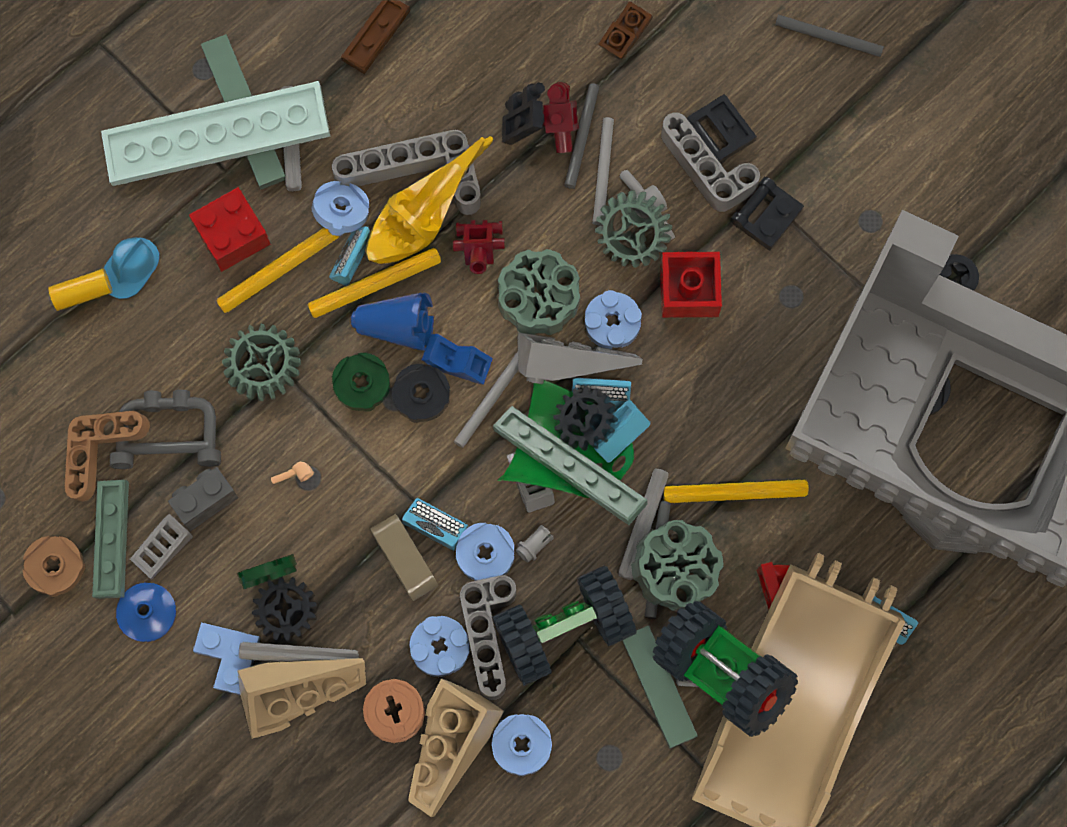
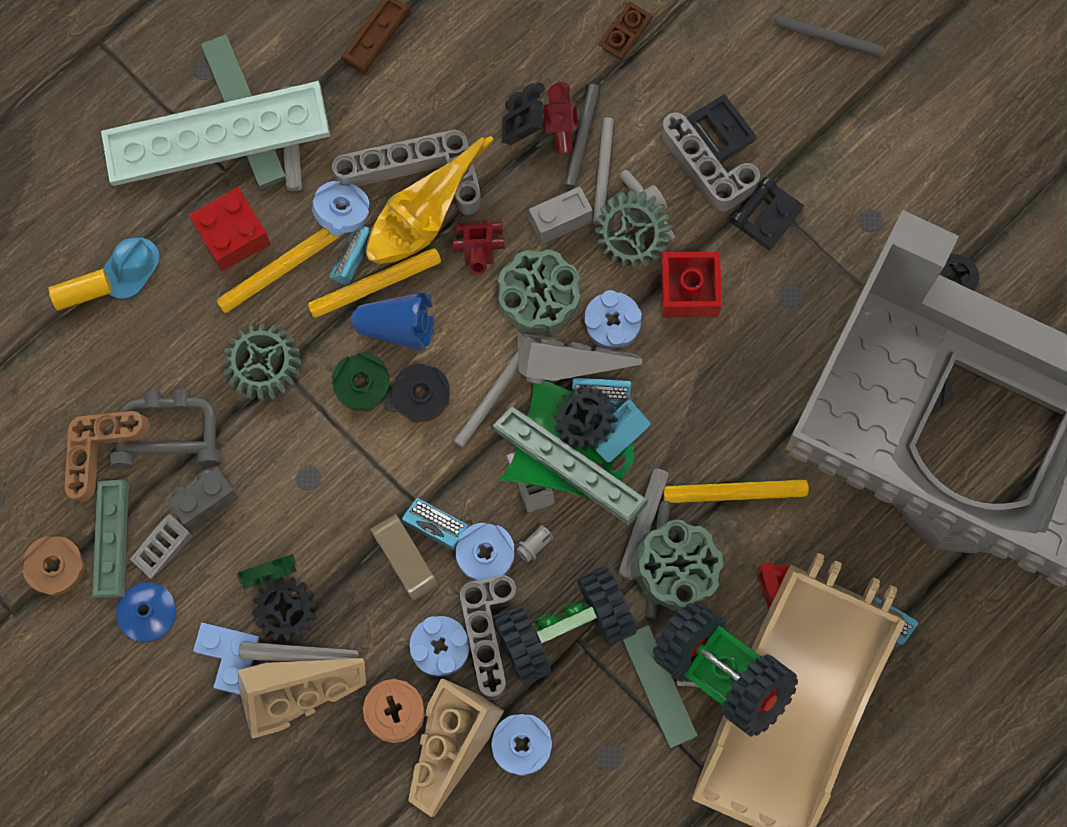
(300, 469): light nougat hand -> none
(456, 360): blue slope -> none
(560, 215): none -> light grey brick

